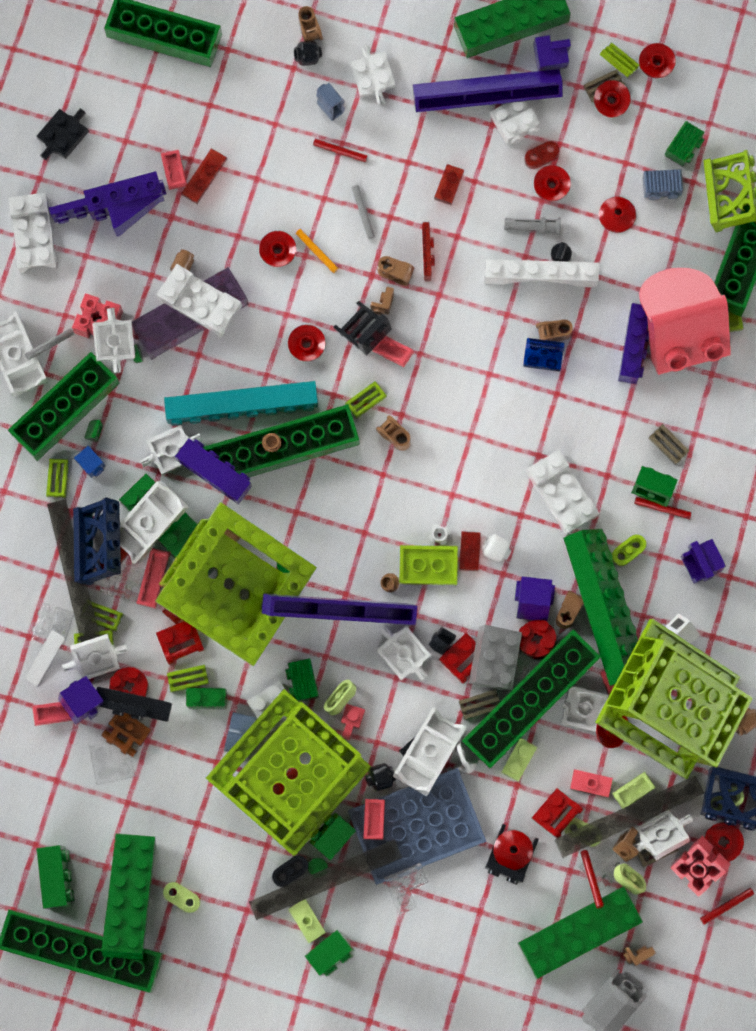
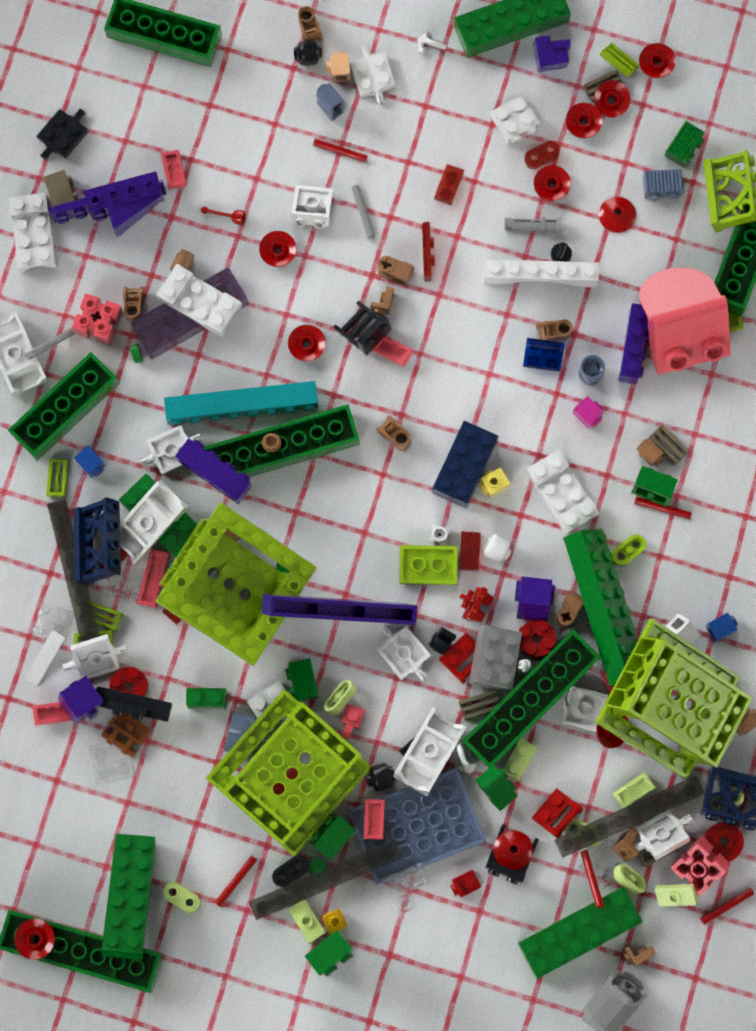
(25, 934): none -> red dish
(55, 877): green brick -> none
(60, 188): none -> dark tan brick
(94, 430): green slope -> none
(113, 340): white plate -> none
(133, 300): none -> medium nougat piece
(176, 636): red plate -> none
(184, 671): lime tile -> none
(204, 176): clear red plate -> none
(235, 881): none -> red bar
(237, 216): none -> red hinge
(311, 206): none -> white plate
(317, 251): light orange bar -> none
(334, 921): none -> yellow bracket
(339, 67): none -> light nougat brick
(353, 409): lime tile -> none
(390, 582): medium nougat plate -> none
(426, 38): none -> white piece
(465, 464): none -> dark blue brick
(465, 884): none -> red bracket
(472, 602): none -> red hips
(487, 90): dark purple brick -> none
(493, 482): none -> light yellow brick
(496, 787): none -> green brick
(523, 666): none -> white arm
(585, 112): none -> red dish
(588, 412): none -> dark pink brick
(591, 370): none -> sand blue wheel
(591, 783): coral plate -> none
(651, 453): none -> medium nougat brick
(676, 895): none -> yellowish green plate
(703, 561): dark purple plate -> none
(722, 627): none -> blue brick

